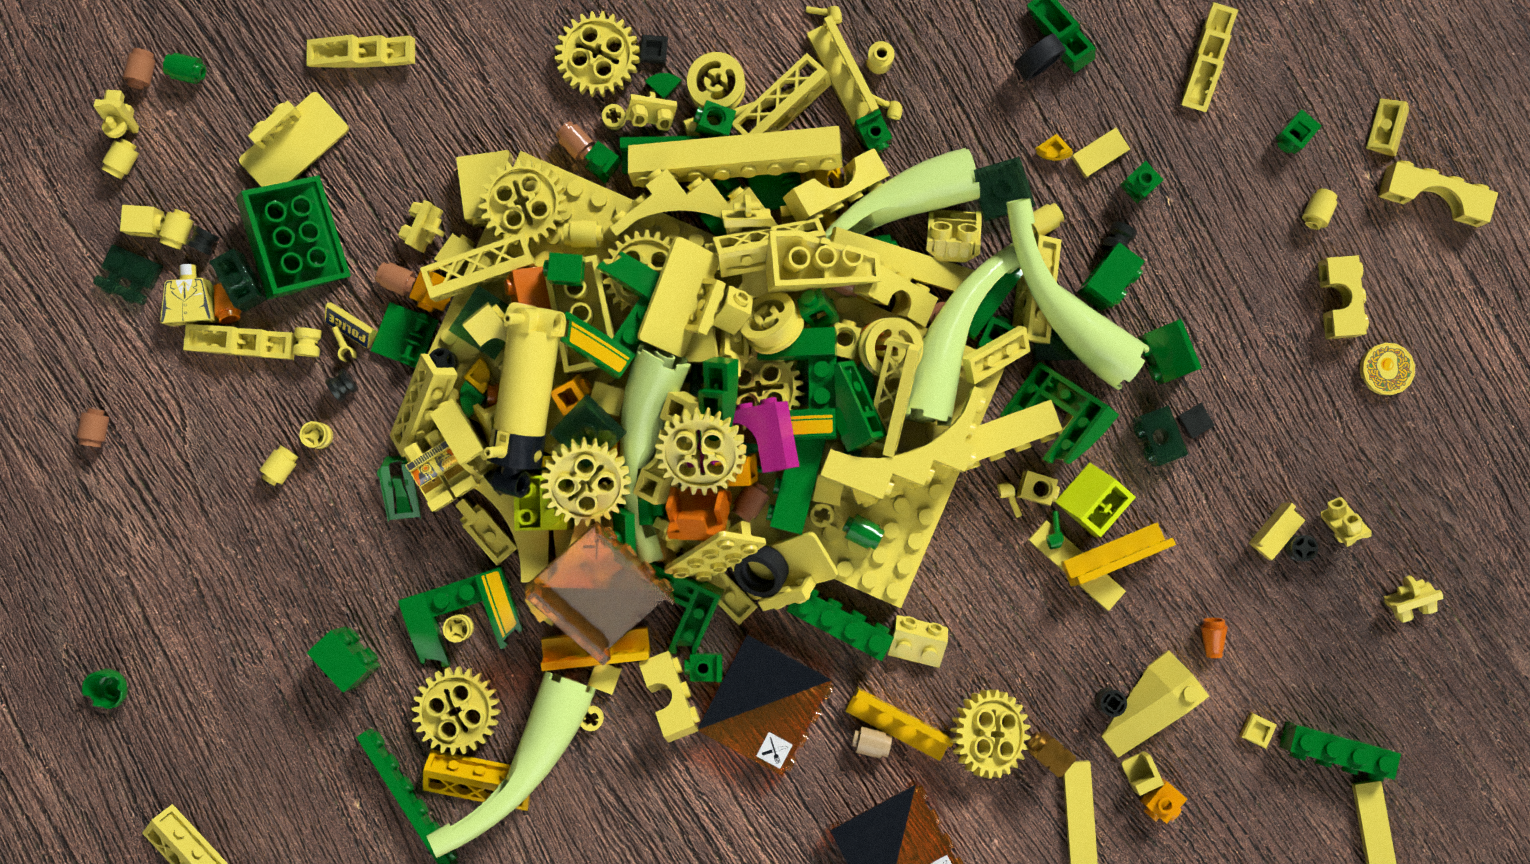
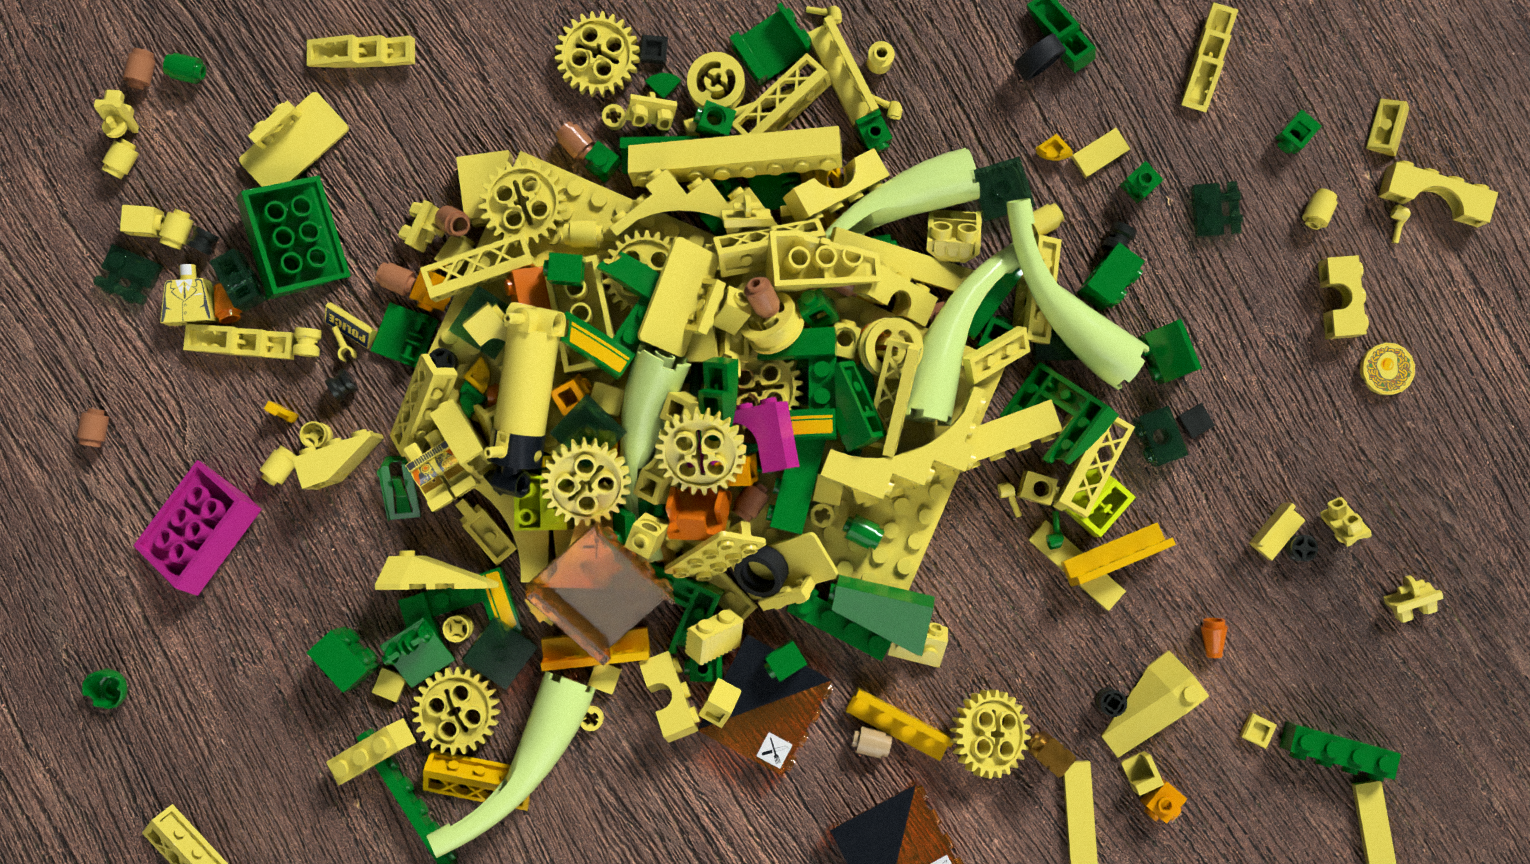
(196, 528): none -> dark pink slope
(279, 410): none -> yellow tile
(333, 463): none -> light yellow slope
(370, 751): none -> light yellow arch
(389, 684): none -> light yellow tile
(416, 652): none -> green hinge
(421, 572): none -> light yellow wedge
(452, 221): none -> nougat brick
(499, 652): none -> clear green plate
(646, 535): none -> light yellow brick
(714, 636): none -> light yellow brick
(720, 703): none -> light yellow panel
(762, 297): none -> nougat brick
(771, 45): none -> green panel
(784, 661): none -> green brick
(885, 610): none -> green slope
(1083, 465): none -> light yellow fence
(1208, 213): none -> clear green plate
(1401, 214): none -> light yellow hand

